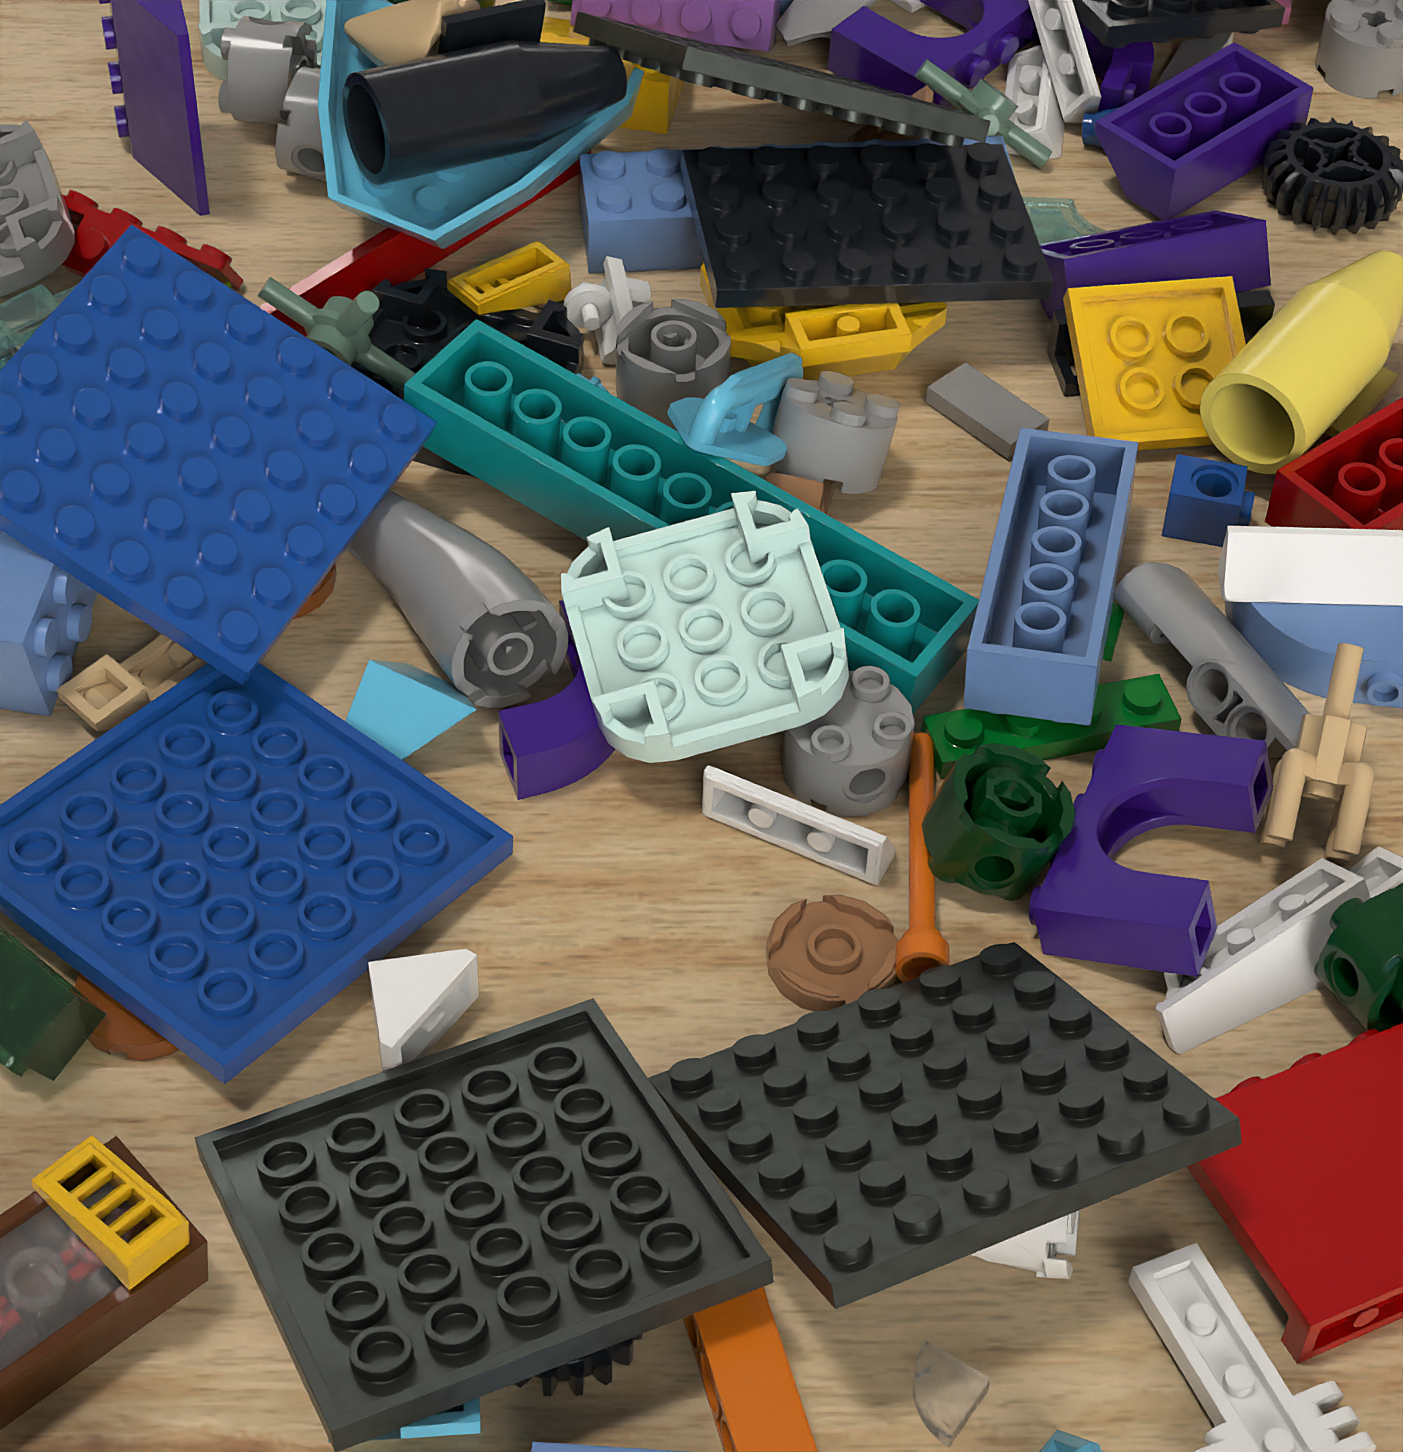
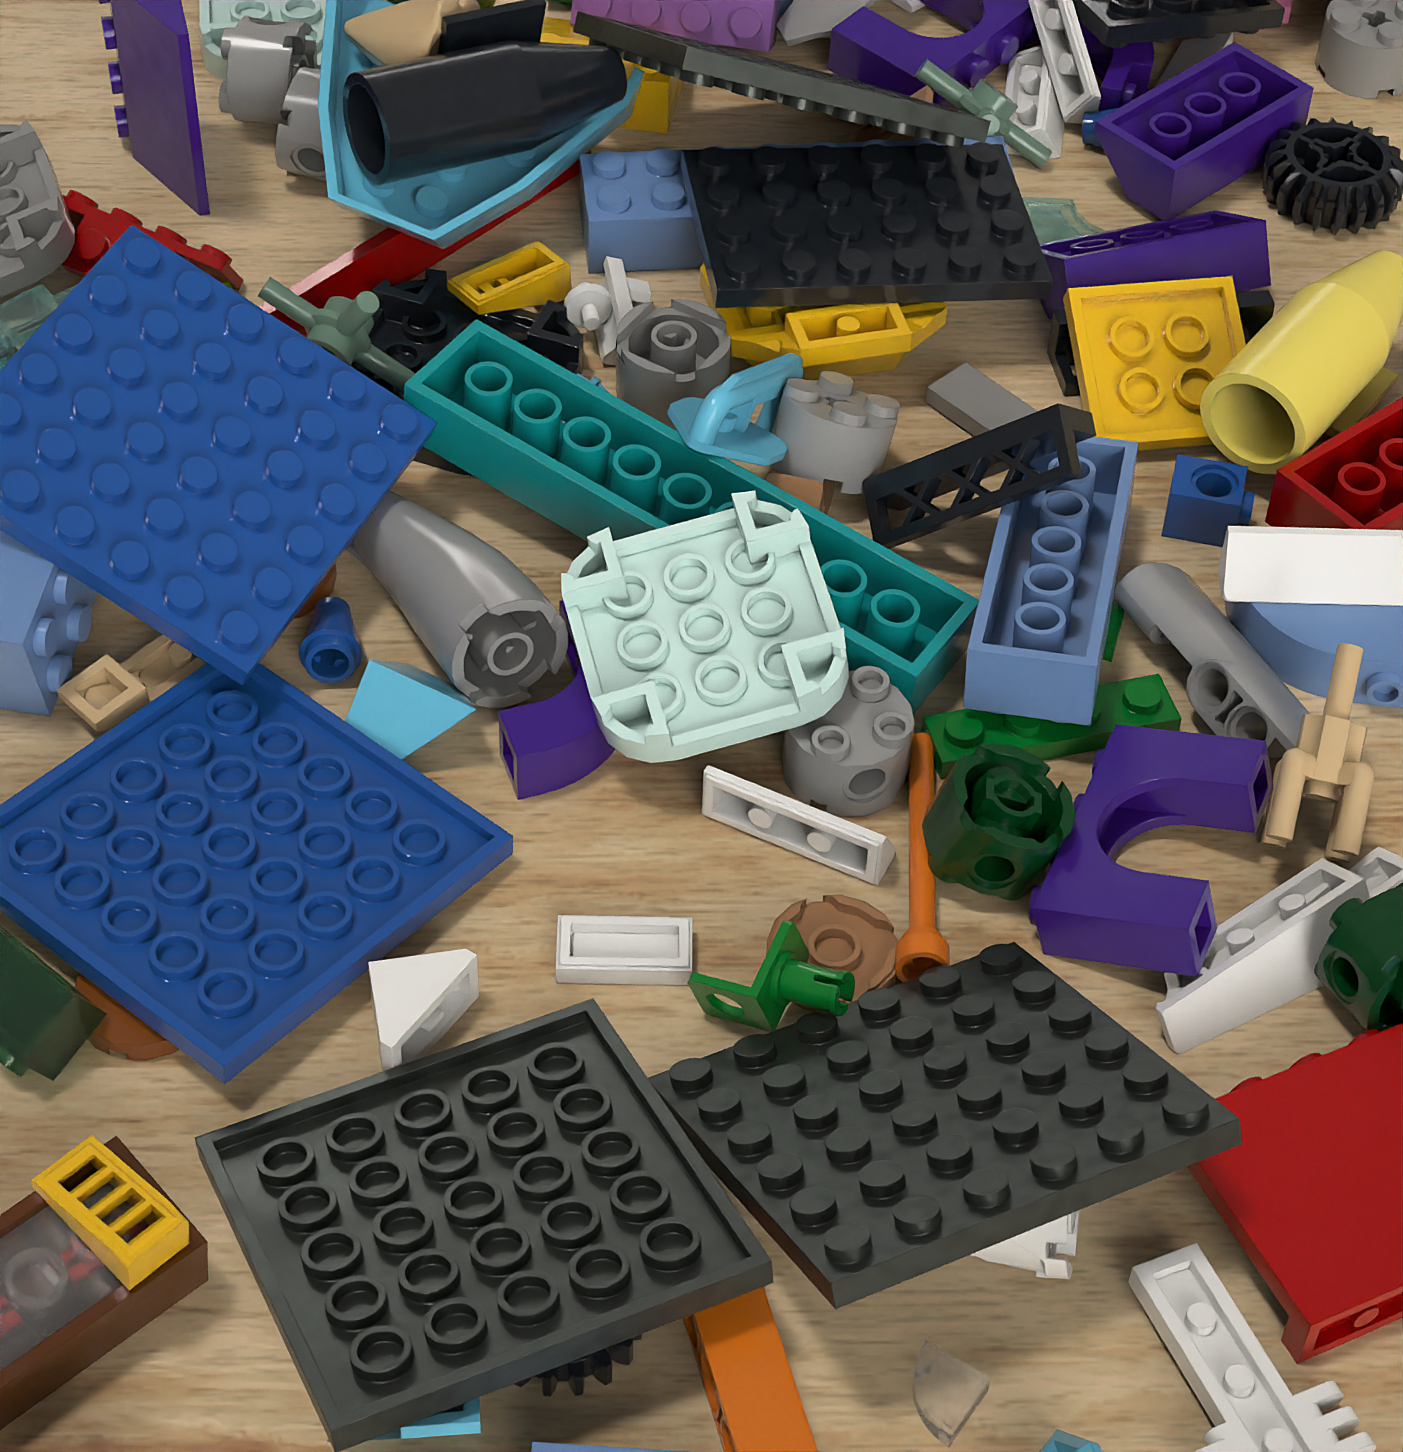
(330, 642): none -> blue cone
(623, 950): none -> white tile
(780, 980): none -> green bracket
(968, 463): none -> black fence

